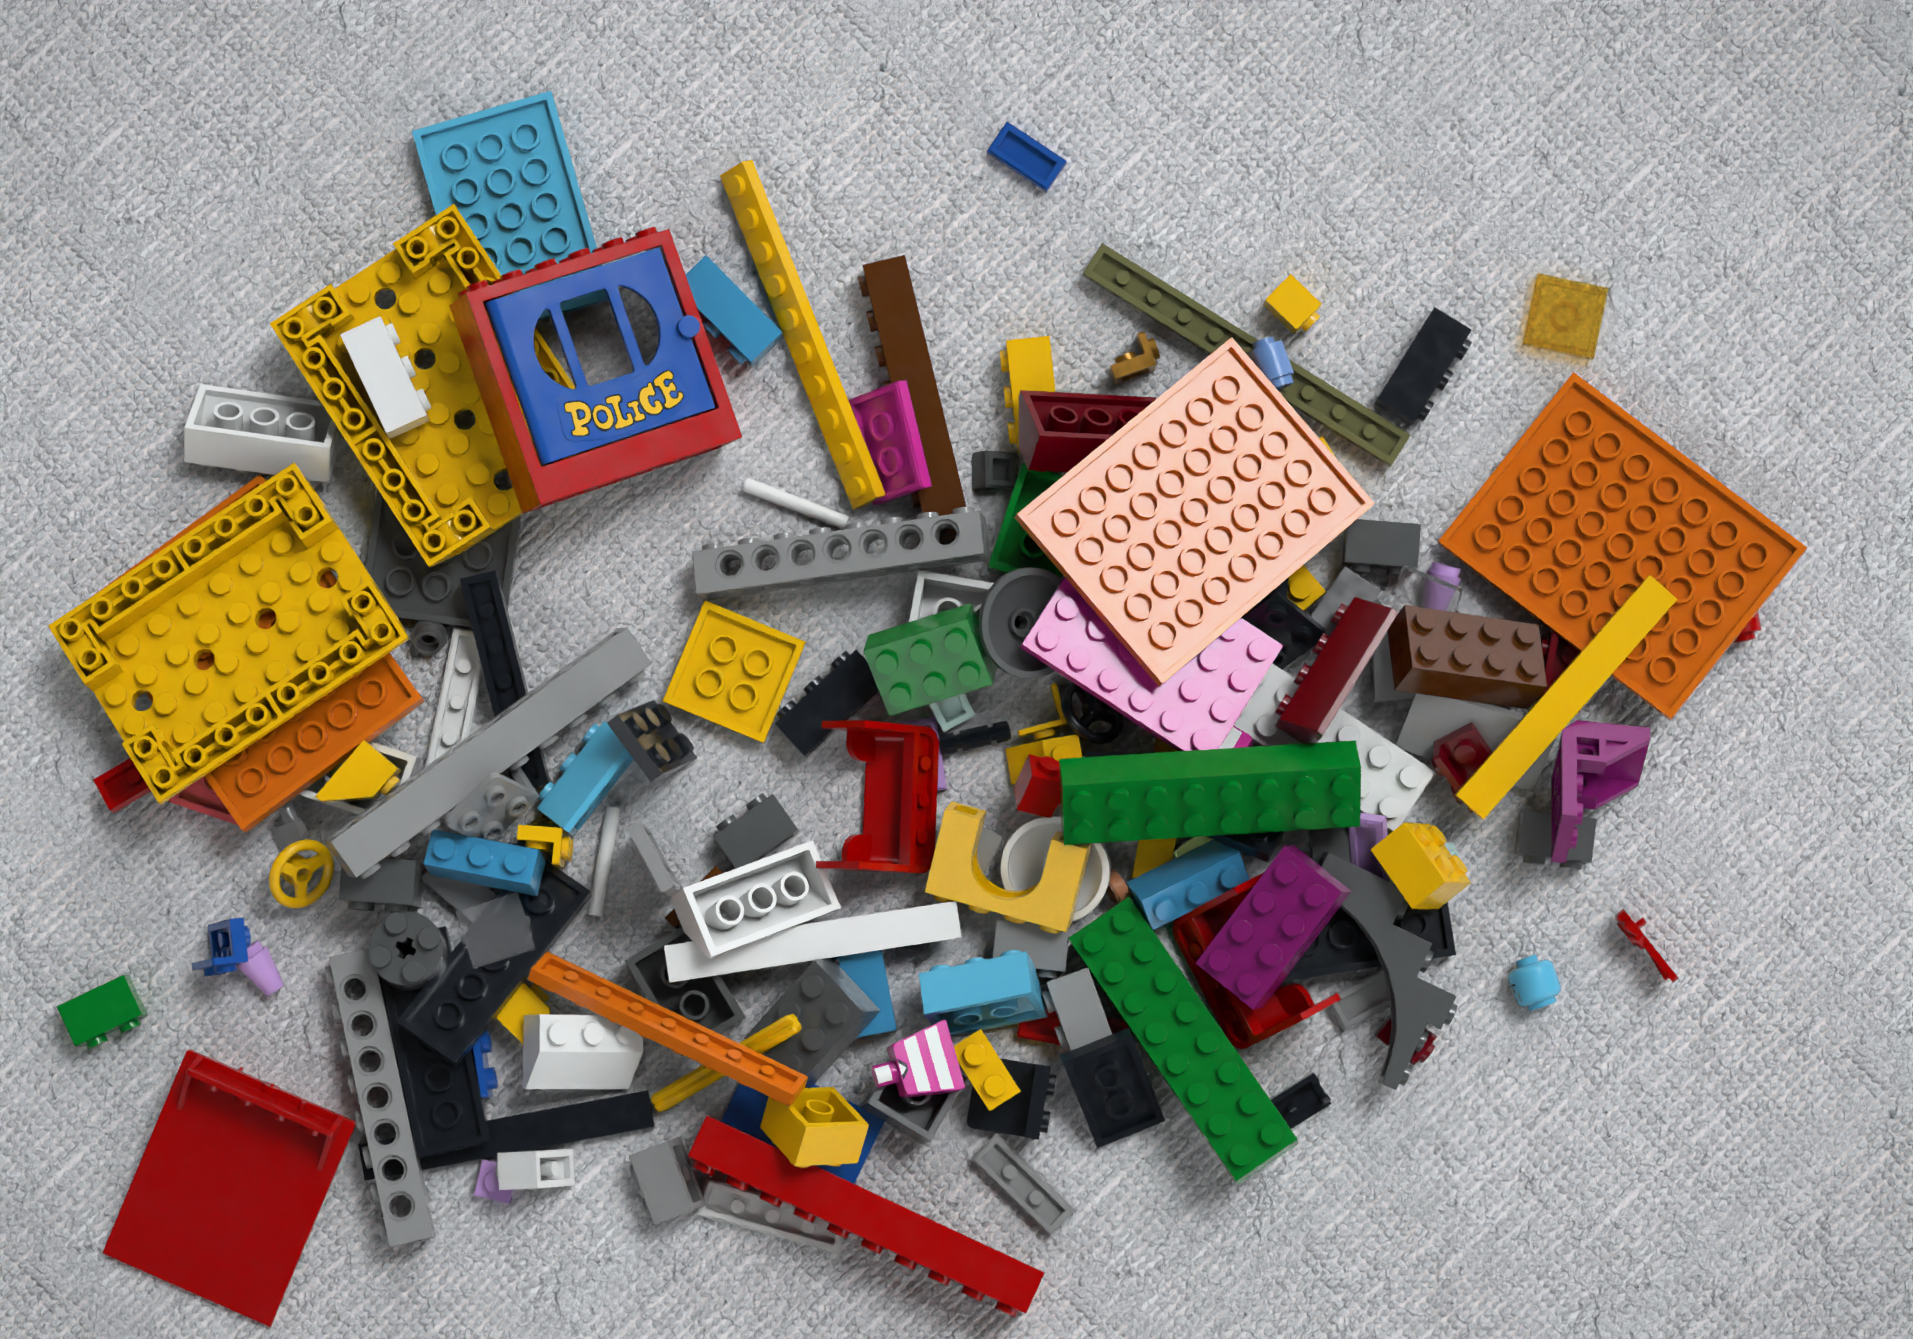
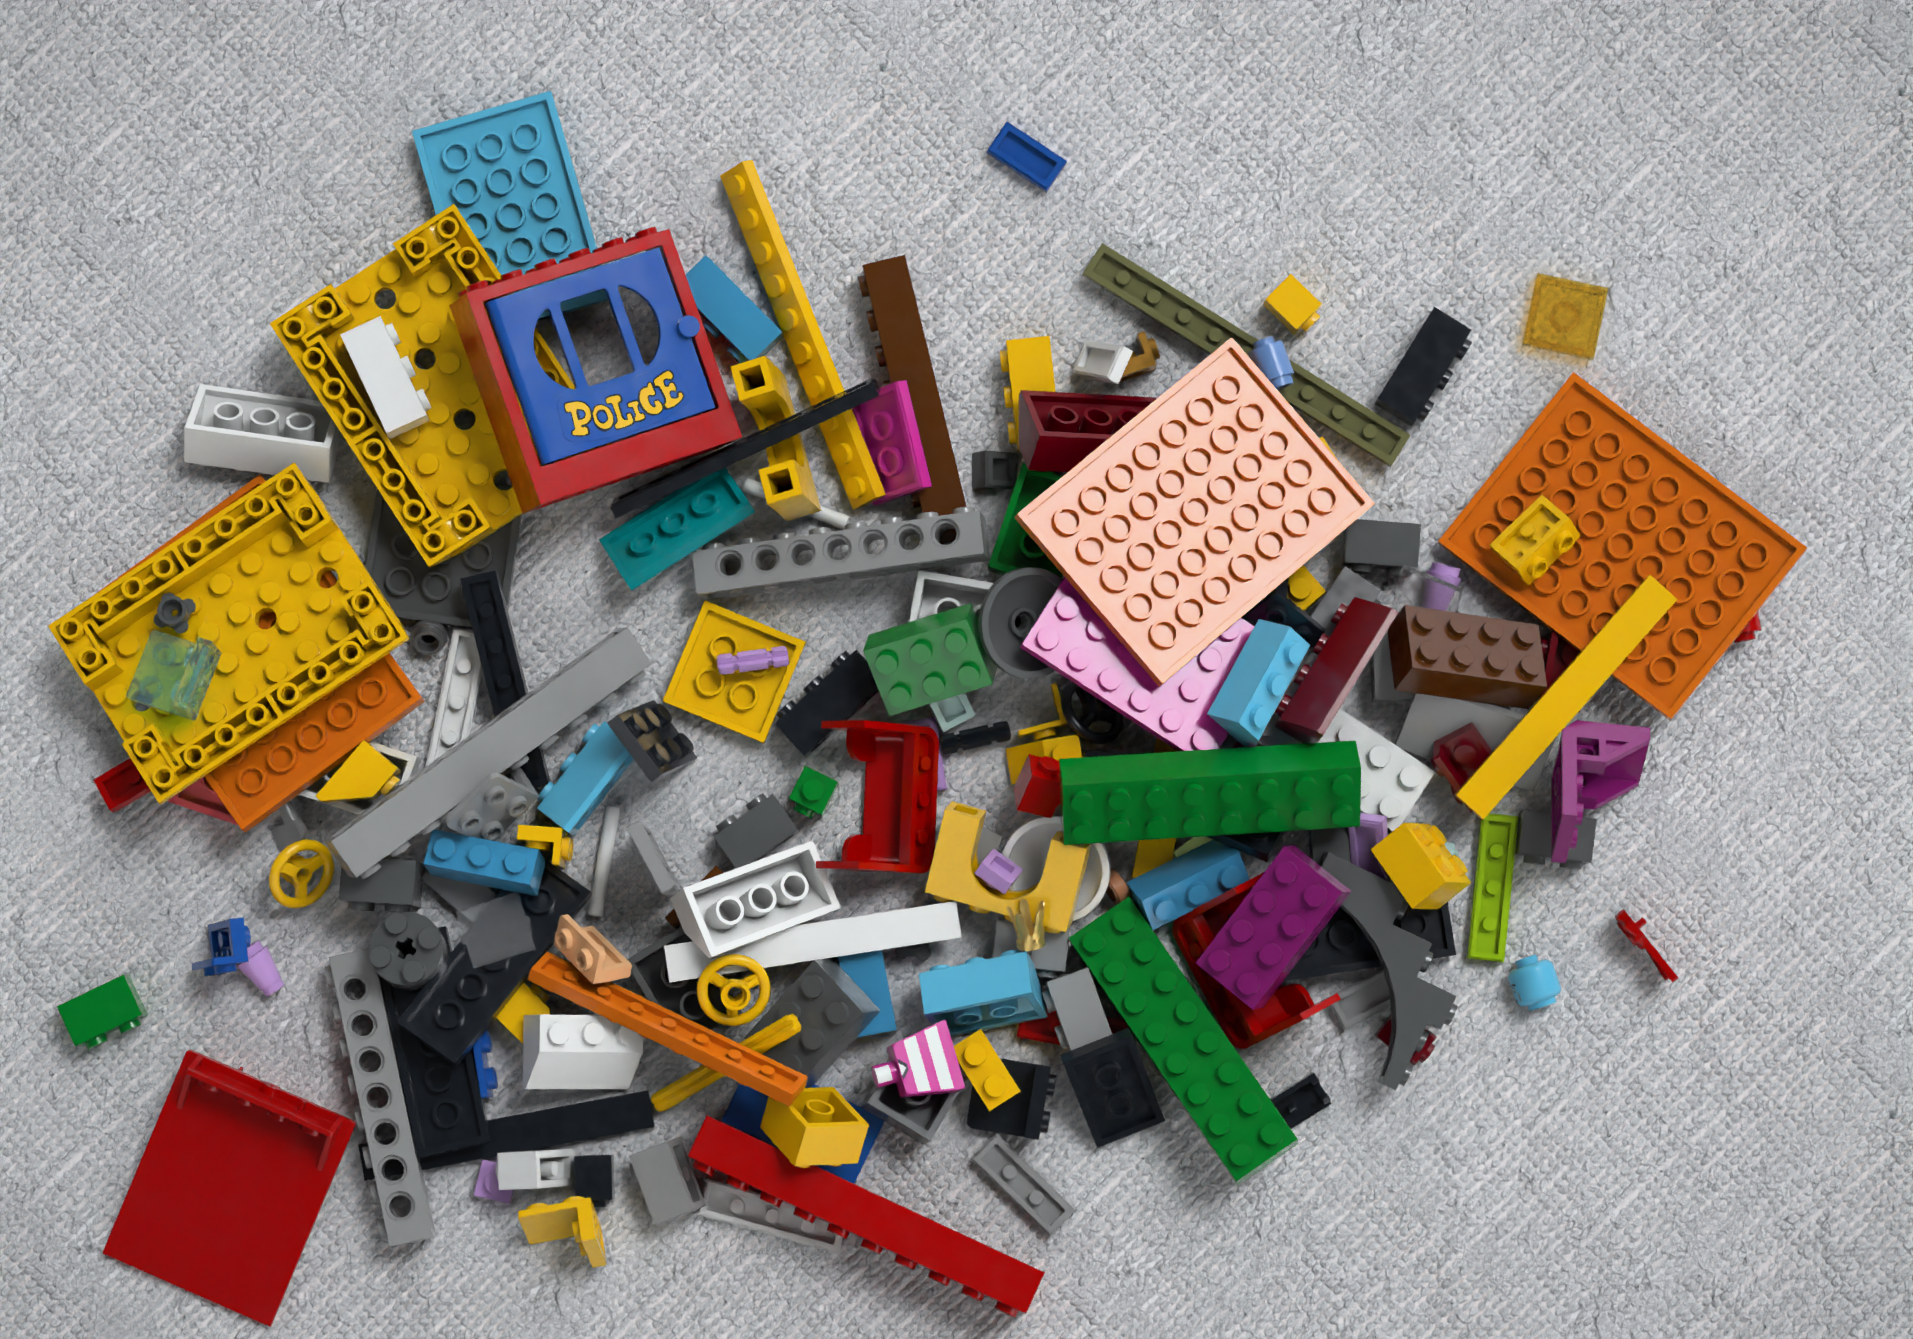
(168, 604): none -> dark grey plate
(174, 674): none -> clear light blue bracket
(571, 1218): none -> yellow bracket
(590, 952): none -> light nougat bracket
(595, 1178): none -> black brick
(676, 527): none -> teal plate
(738, 1002): none -> yellow piece
(745, 447): none -> black tile
(752, 660): none -> lavender axle
(788, 479): none -> yellow arch
(812, 793): none -> green brick
(998, 871): none -> lavender plate
(1029, 936): none -> pearl gold piece
(1102, 361): none -> white tile
(1258, 681): none -> medium azure slope
(1492, 888): none -> lime tile
(1536, 539): none -> yellow bracket

